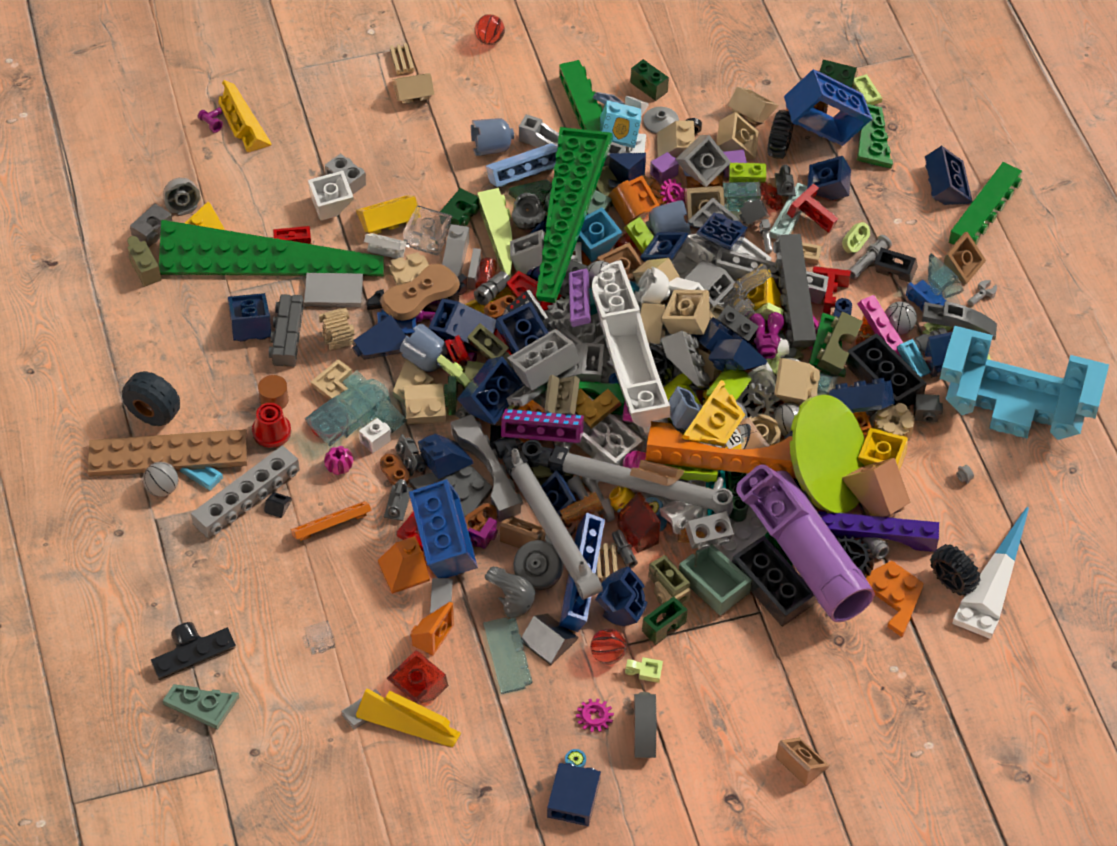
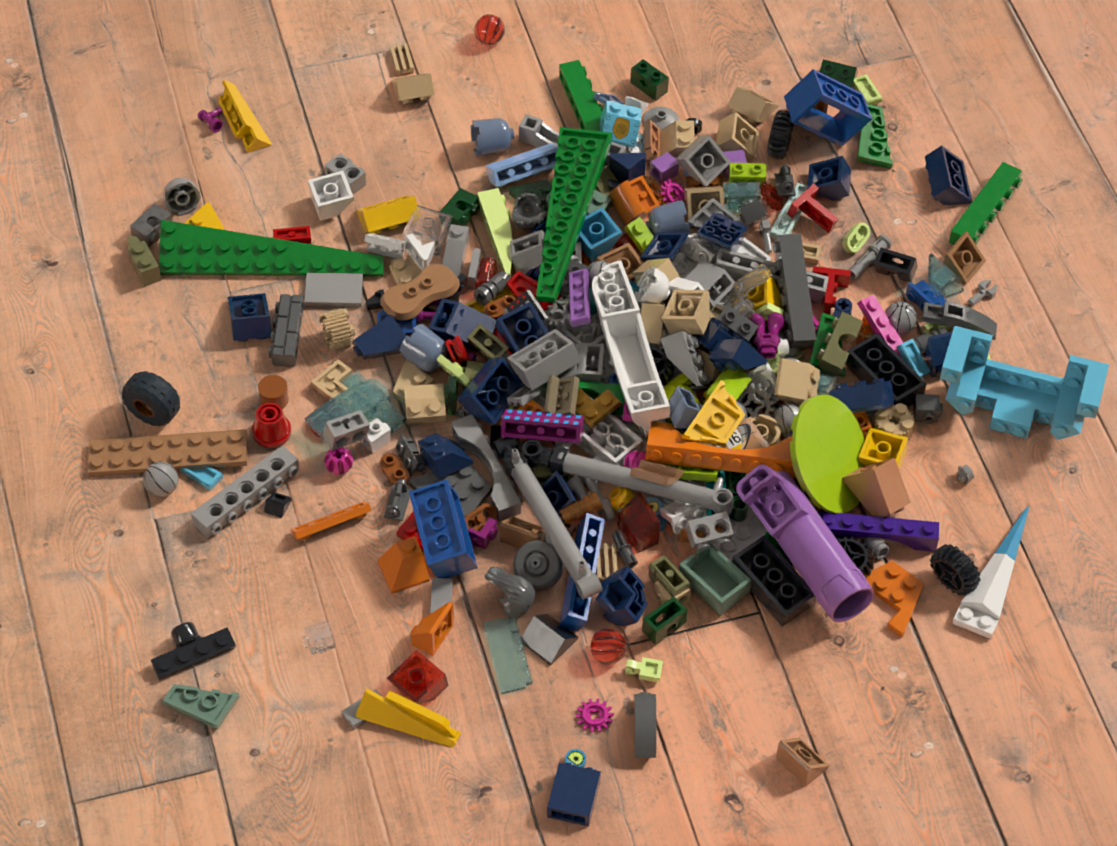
(346, 430): none -> light grey brick
(419, 253): none -> white slope
(651, 141): none -> nougat hinge

